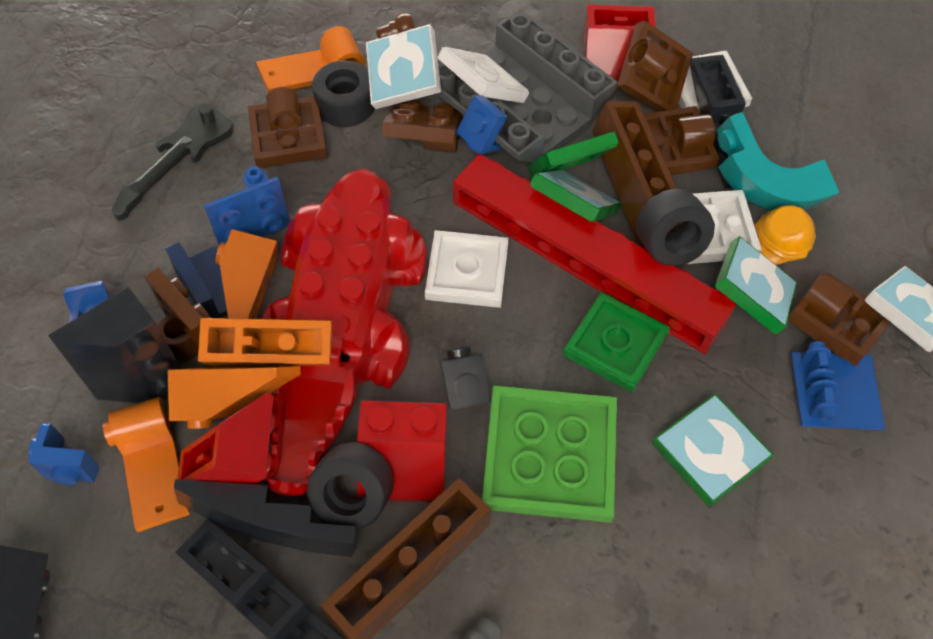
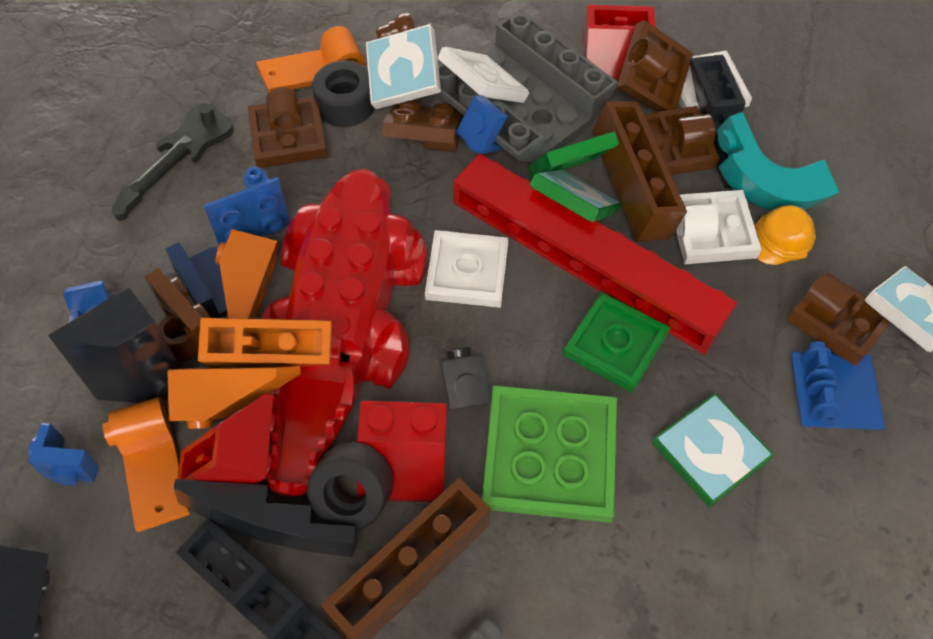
(662, 214): black tyre -> none
(757, 285): tile -> none

